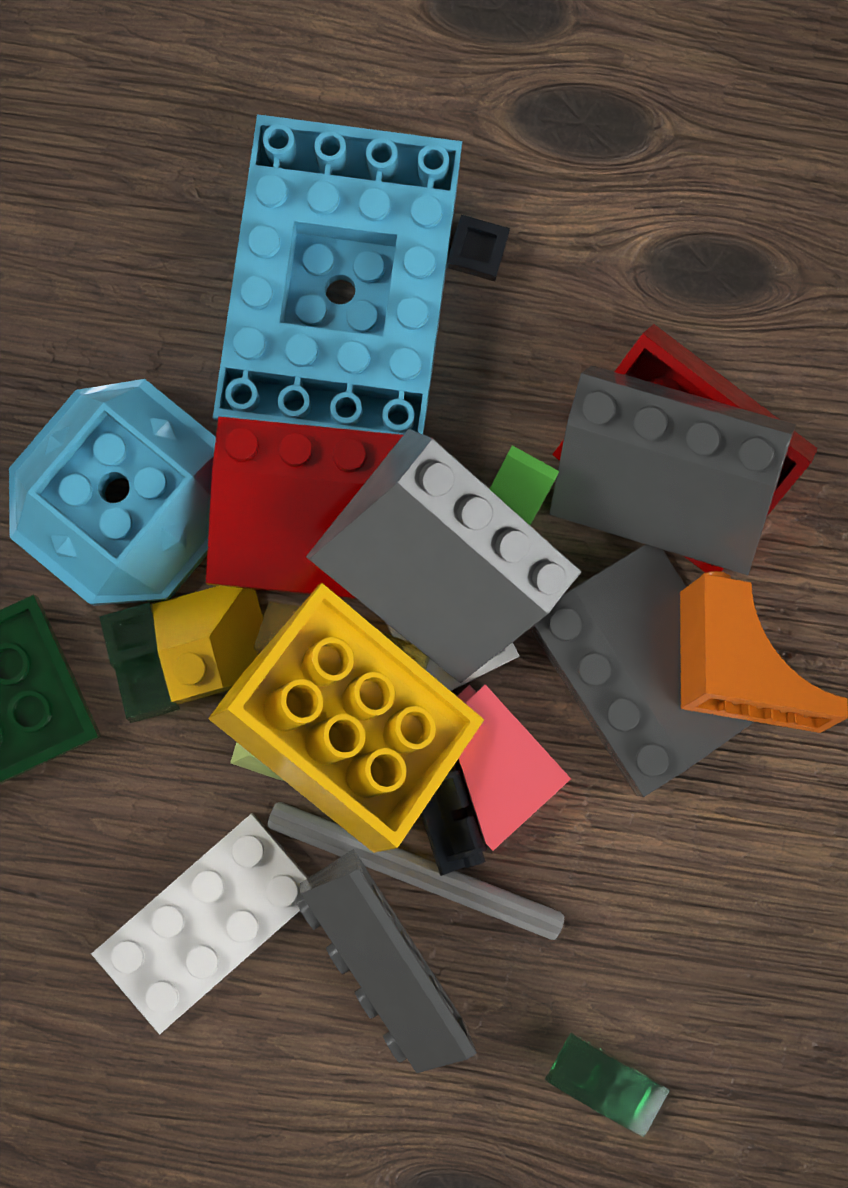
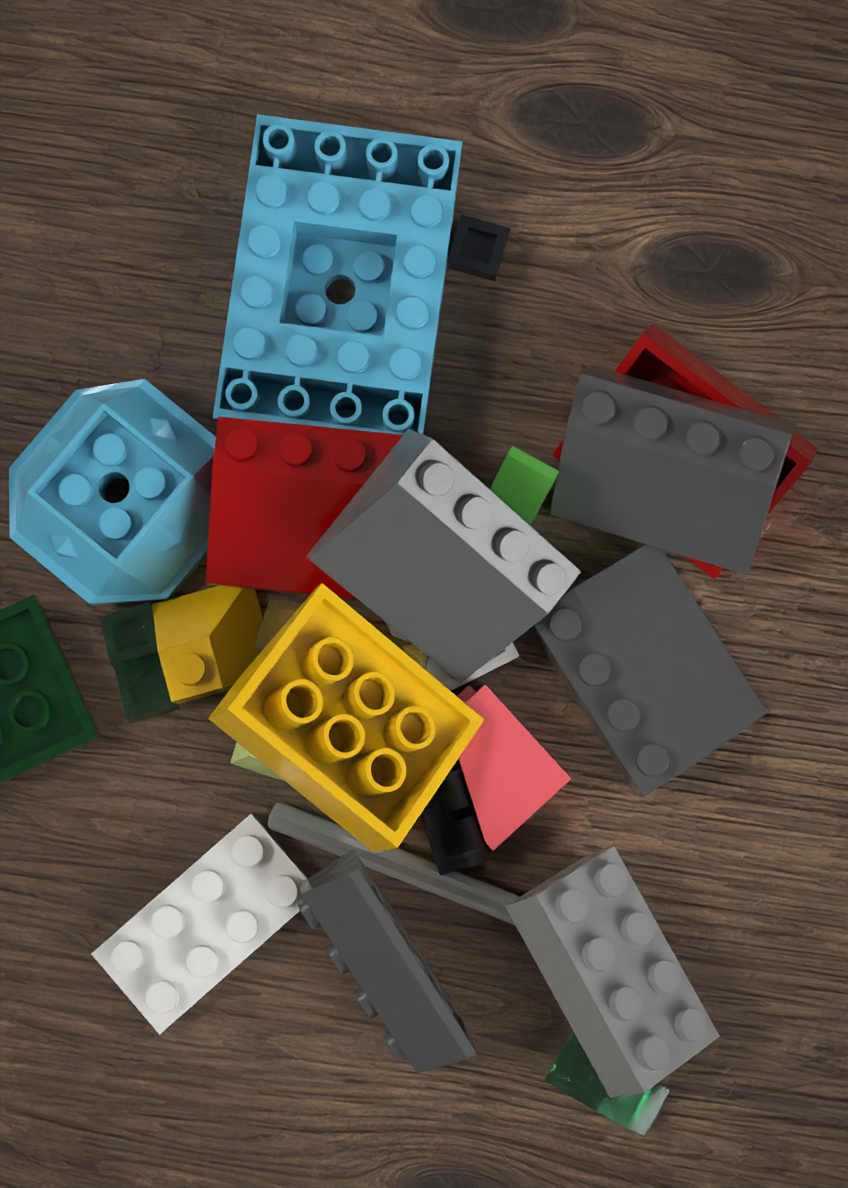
(613, 973): none -> light grey brick
(734, 667): orange arch -> none

